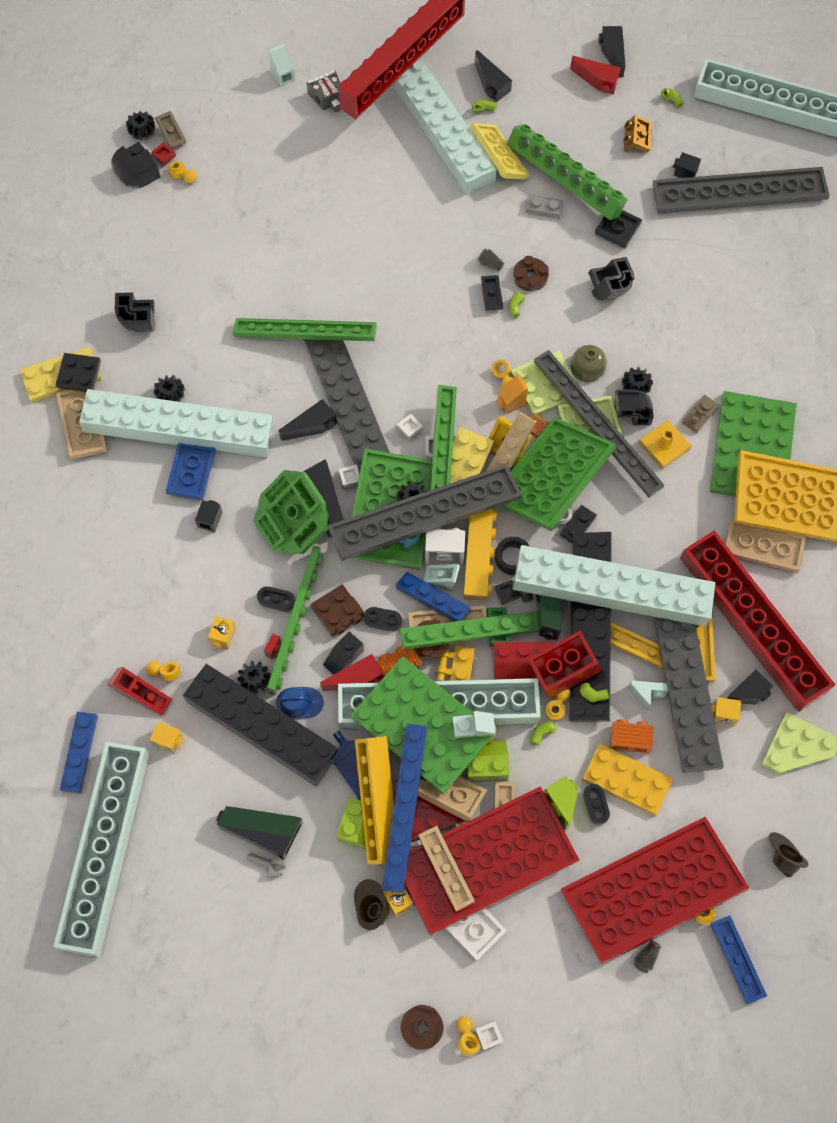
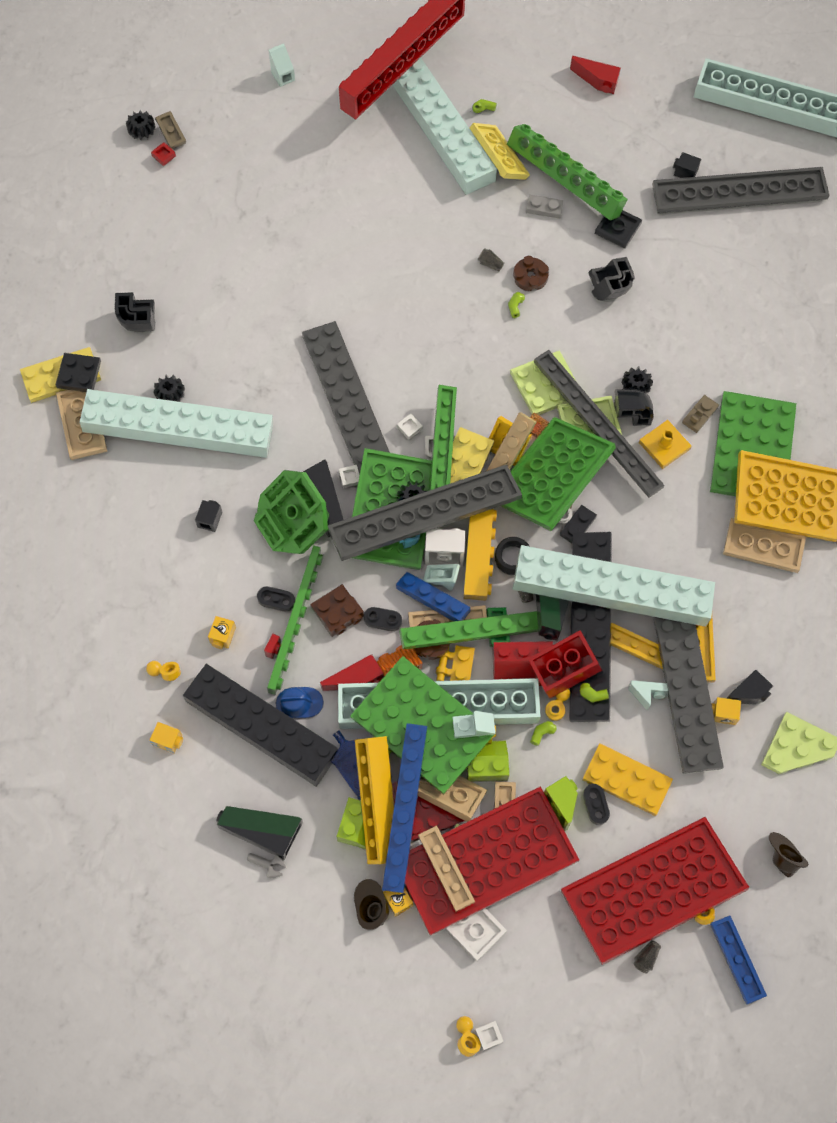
(79, 752): blue plate -> none
(101, 850): light aqua brick -> none
(135, 166): black brick -> none
(139, 691): red slope -> none
(177, 171): yellow plate -> none
(190, 471): blue plate -> none
(251, 671): black gear -> none
(305, 329): bright green plate -> none
(311, 422): black slope -> none
(325, 91): torso -> none
(344, 653): black slope -> none
(411, 1033): reddish brown plate -> none
(491, 292): black plate -> none
(494, 81): black slope -> none
(505, 374): yellow plate -> none
(505, 592): black plate -> none
(512, 395): light orange slope -> none
(588, 363): olive cylinder -> none
(613, 46): black slope -> none
(631, 737): orange brick -> none
(637, 134): pearl gold bracket -> none
(672, 95): lime arm -> none
(758, 622): red brick -> none

